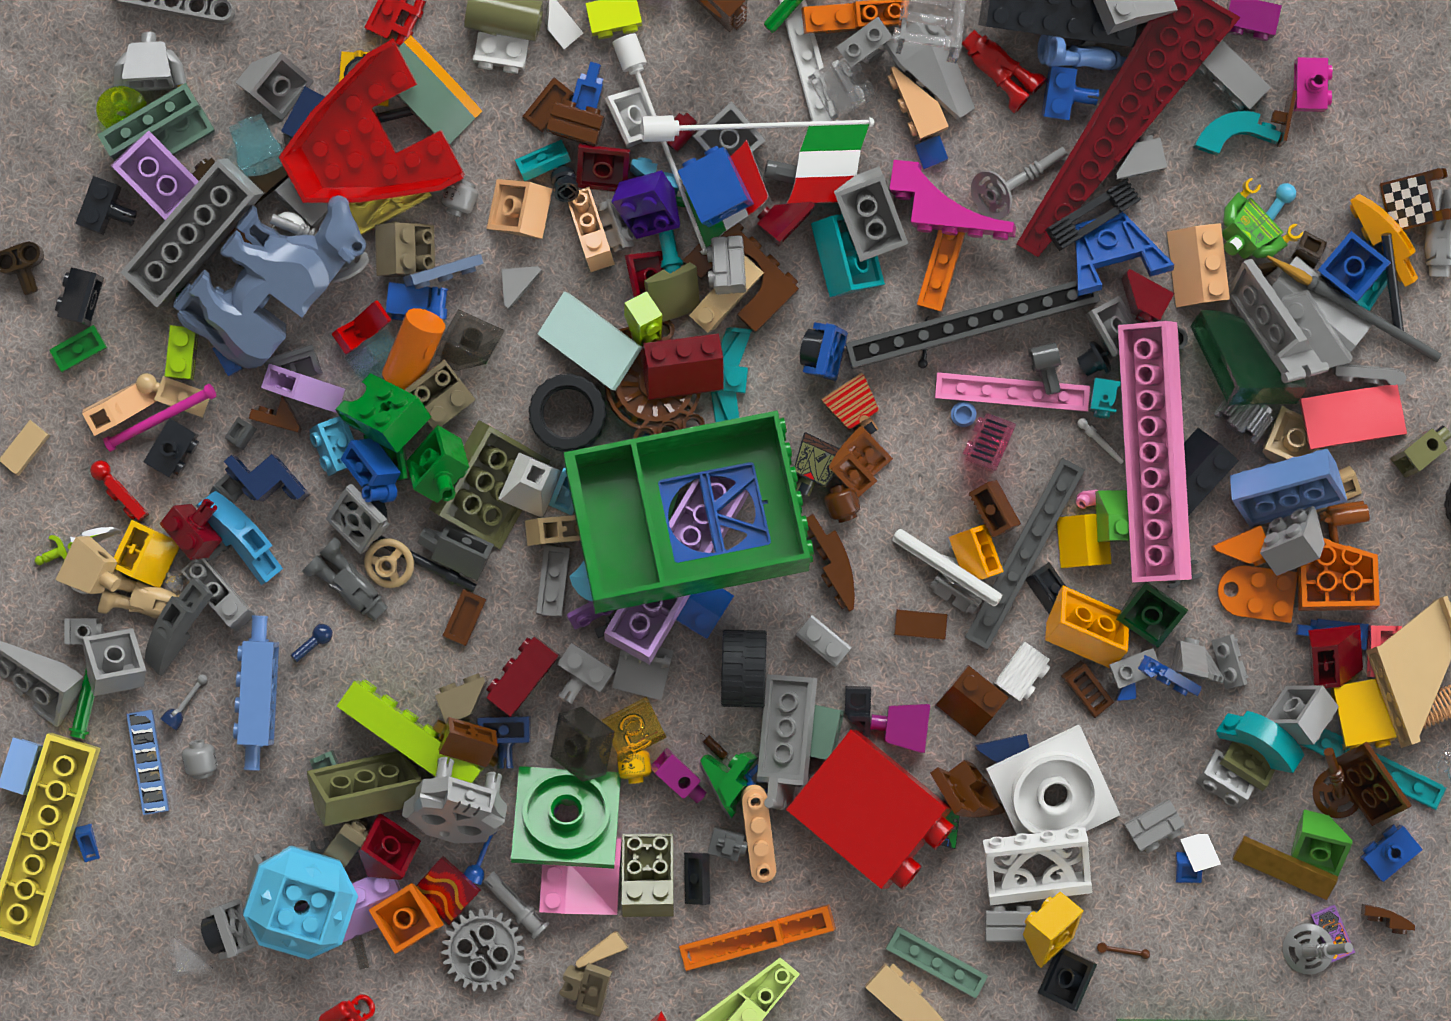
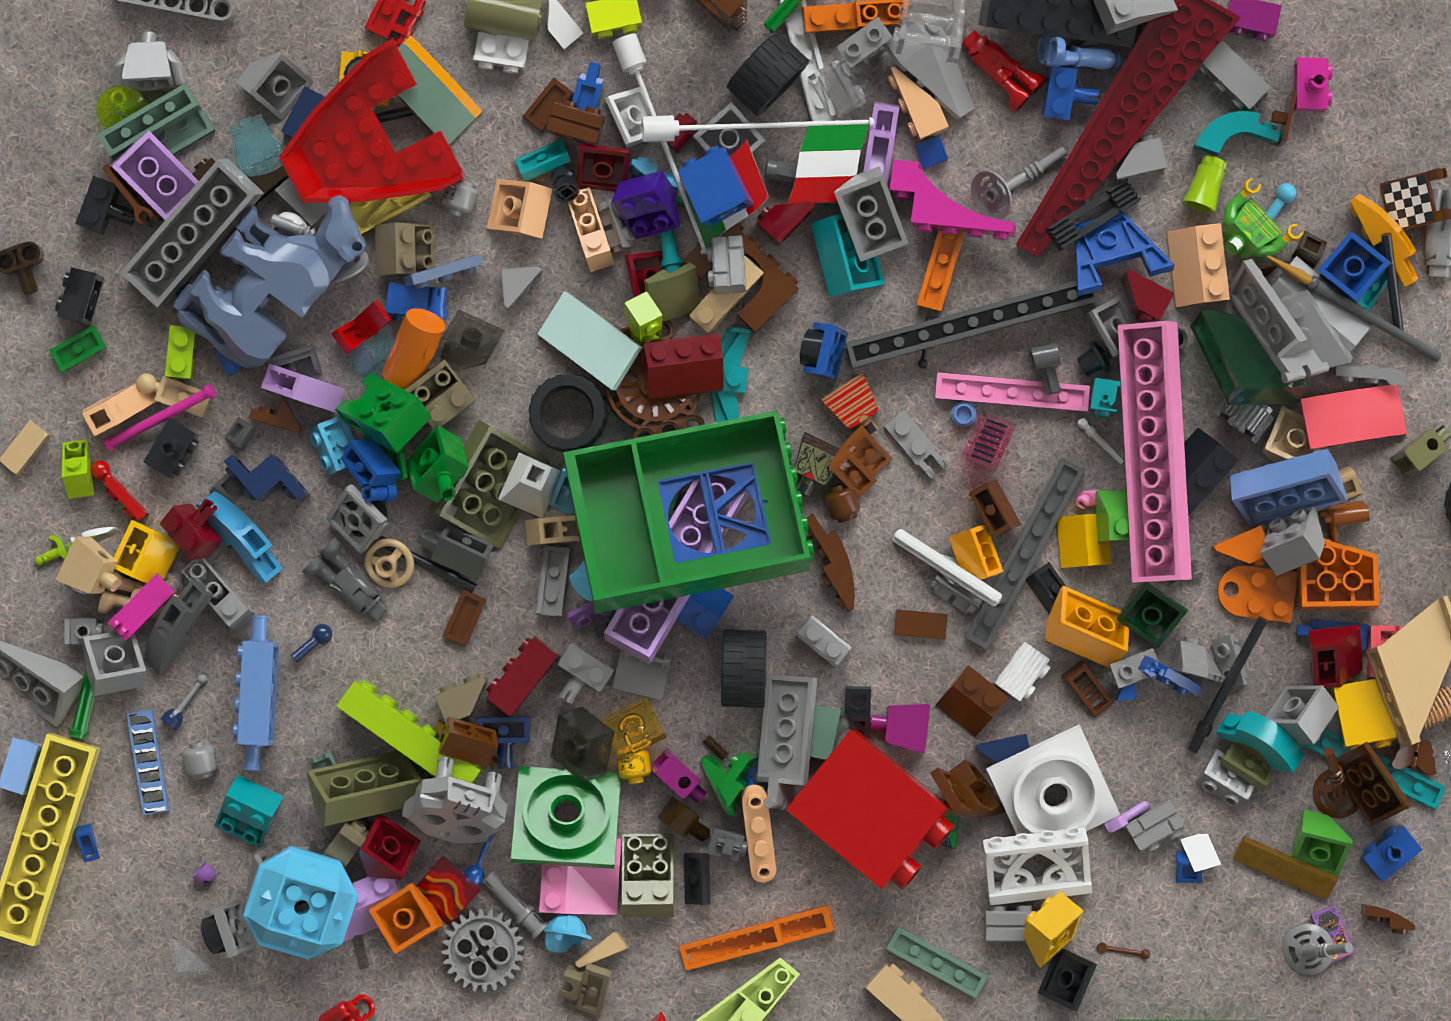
(76, 469): none -> lime slope
(139, 207): none -> reddish brown flag
(141, 607): none -> dark pink hinge
(205, 875): none -> medium lavender hinge
(248, 811): none -> teal slope
(564, 932): none -> medium azure piece
(683, 820): none -> dark brown beam
(767, 73): none -> black tyre
(881, 138): none -> lavender slope
(914, 442): none -> light grey hinge
(1123, 819): none -> lavender bar
(1205, 727): none -> black bar
(1206, 185): none -> lime plant
(1422, 761): none -> reddish brown animal

